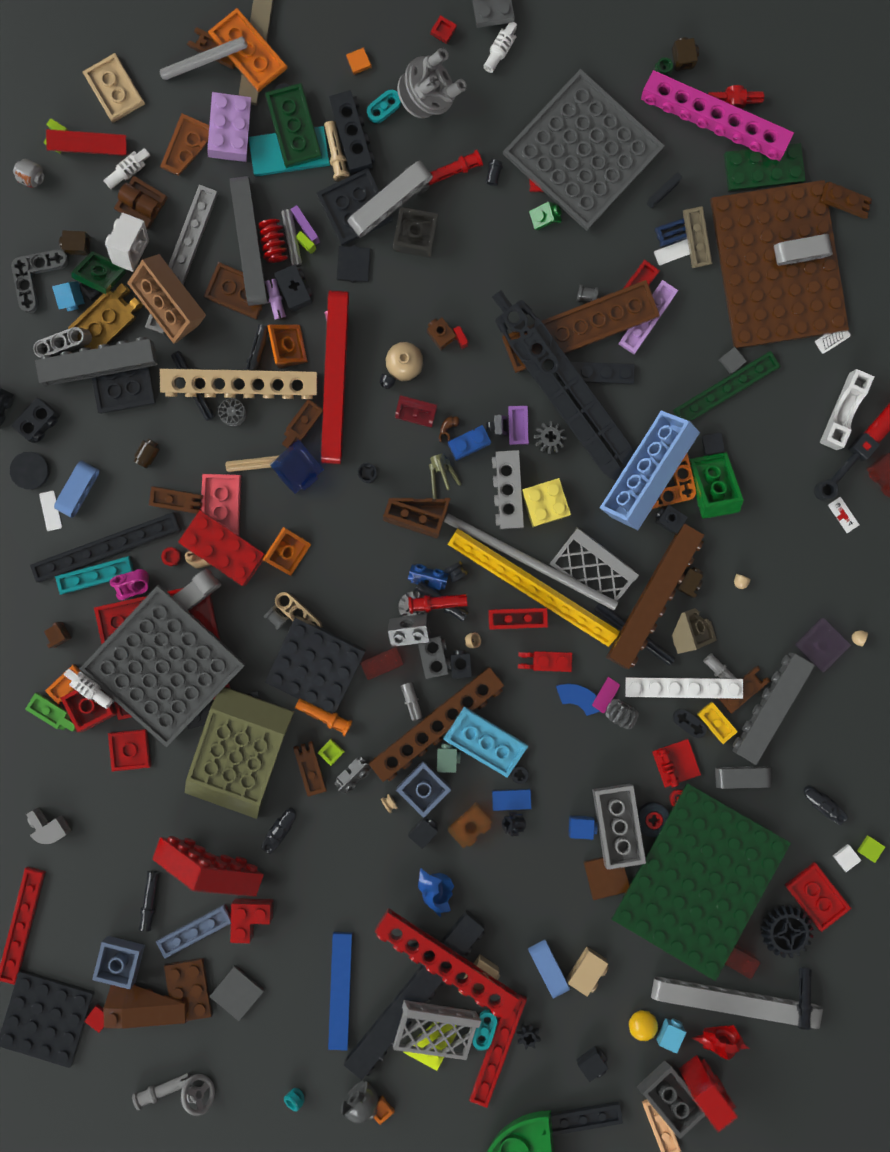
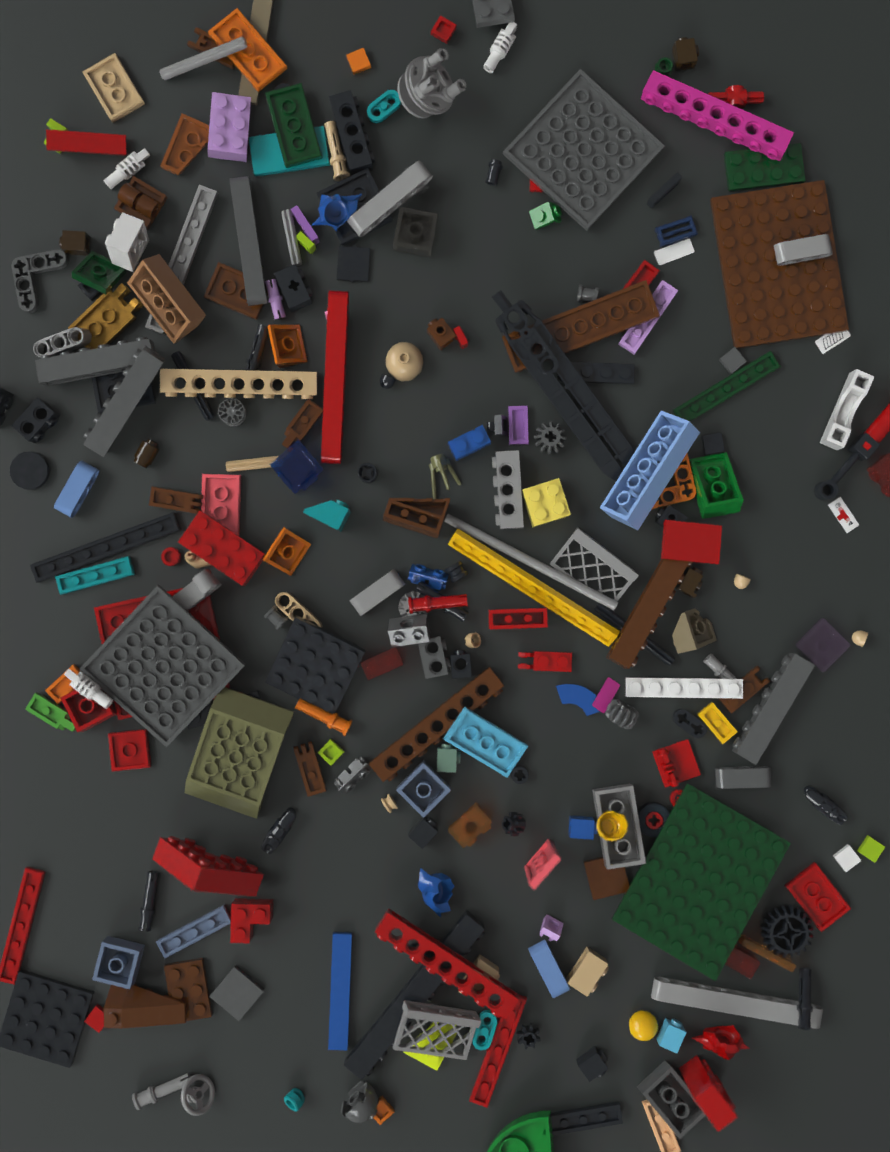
(28, 173): light grey head -> none
(47, 832): light grey brick -> none
(51, 515): white sticker -> none
(57, 634): reddish brown panel -> none
(68, 295): dark azure brick -> none
(124, 400): none -> dark grey brick
(129, 584): dark pink piece -> none
(271, 241): red piece -> none
(330, 513): none -> teal slope
(336, 210): none -> blue hair
(377, 592): none -> light grey beam
(411, 701): light grey axle -> none
(415, 411): dark red hinge -> none
(448, 423): reddish brown arm -> none
(463, 164): red pin -> none
(511, 799): blue tile -> none
(541, 863): none -> coral tile
(551, 927): none -> lavender tile
(612, 826): none -> yellow hair
(691, 542): none -> red tile
(697, 237): dark tan tile -> none
(764, 952): none -> clear orange tile
(846, 200): reddish brown hinge -> none

